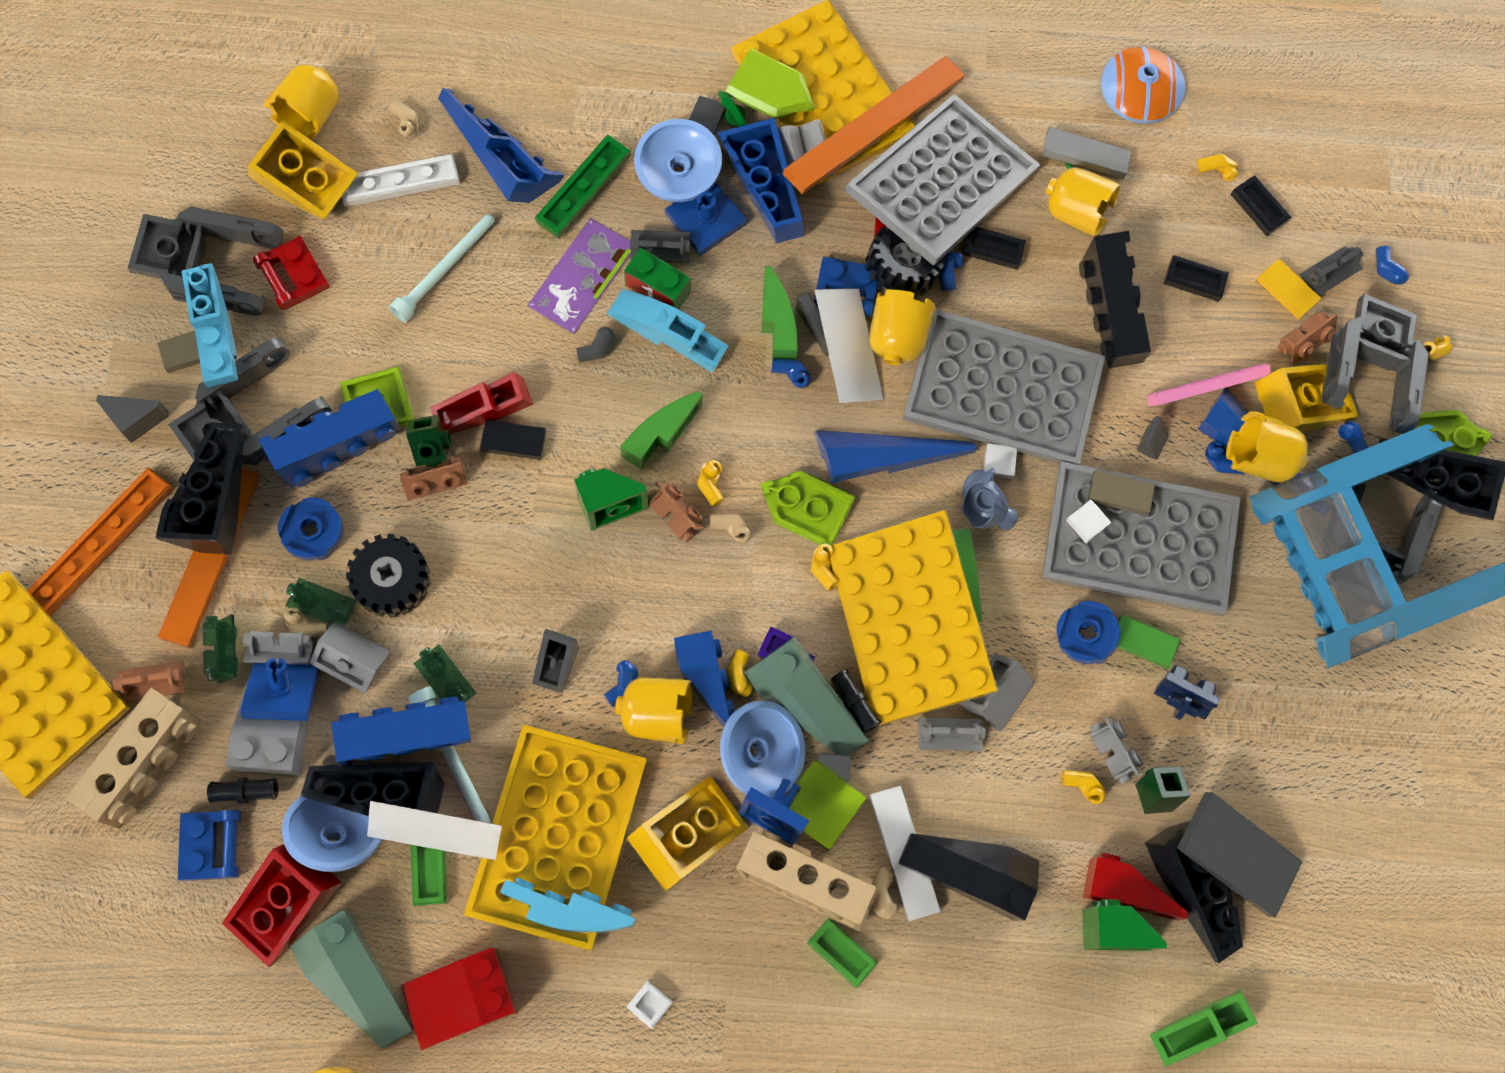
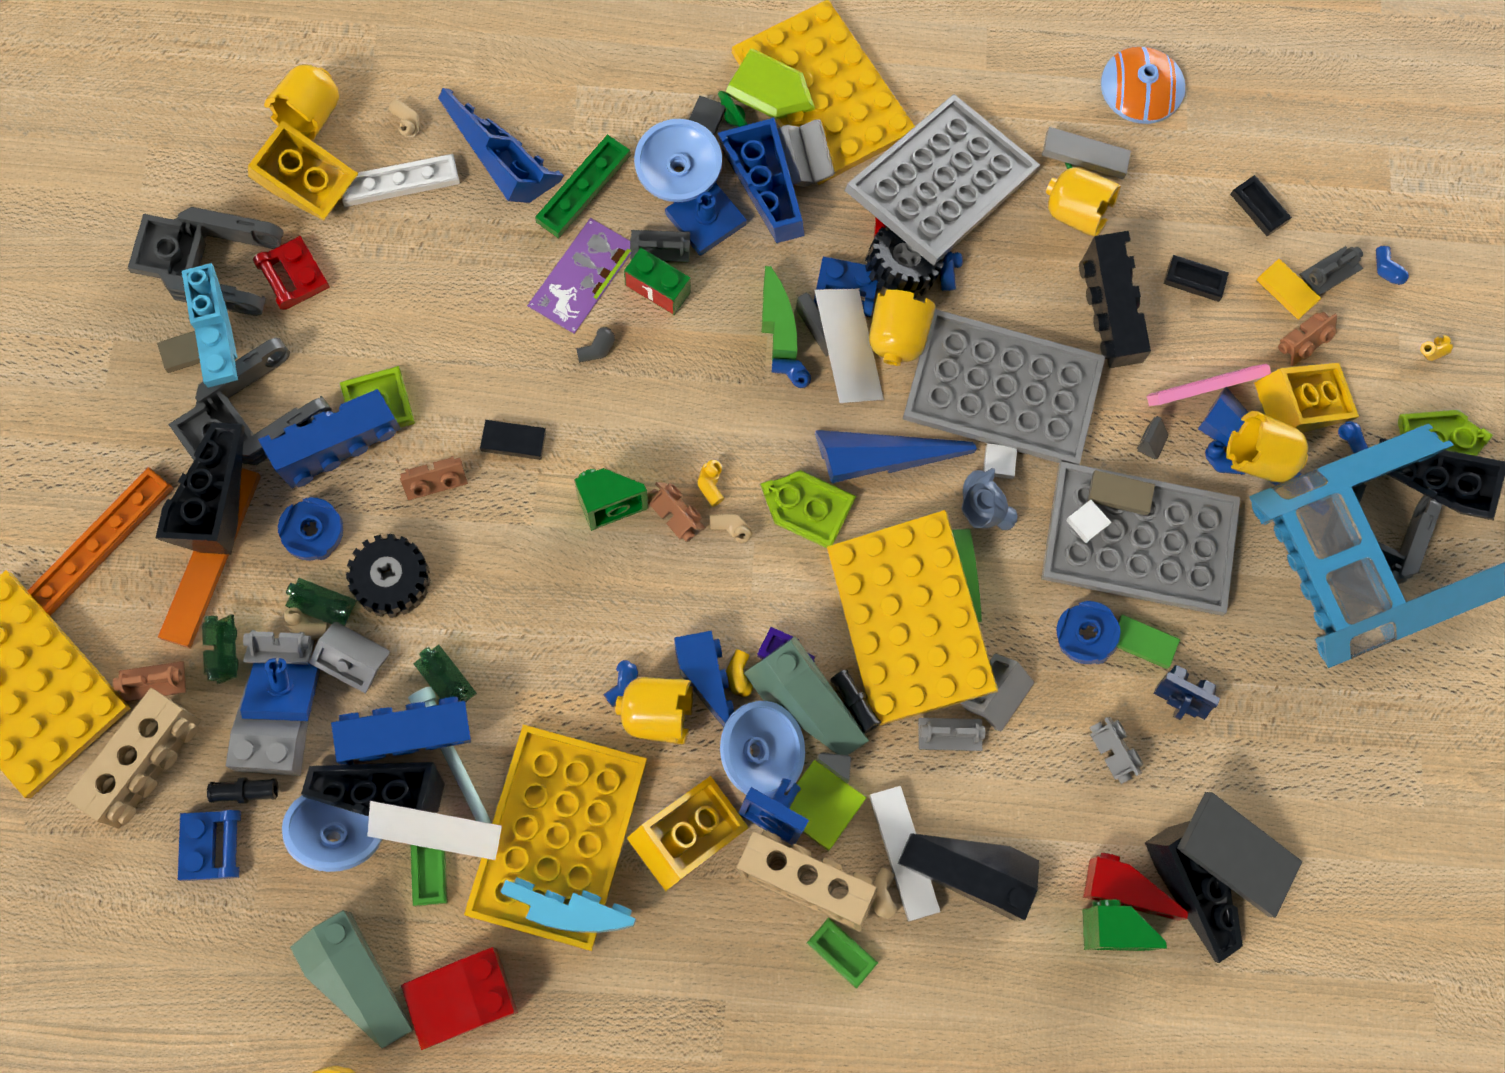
(133, 415): dark grey slope -> none
(279, 904): red slope -> none
(404, 307): light aqua piece -> none
(428, 440): dark green brick -> none
(483, 403): red slope -> none
(555, 660): dark grey slope -> none
(649, 1004): white tile -> none
(660, 429): bright green slope -> none
(668, 325): medium azure slope -> none
(821, 566): yellow arm -> none
(873, 125): orange tile -> none
(994, 247): black tile -> none
(1086, 782): yellow arm -> none
(1162, 789): dark green brick -> none
(1203, 1028): bright green slope -> none
(1220, 163): yellow arm -> none
(1385, 339): dark grey plate -> none

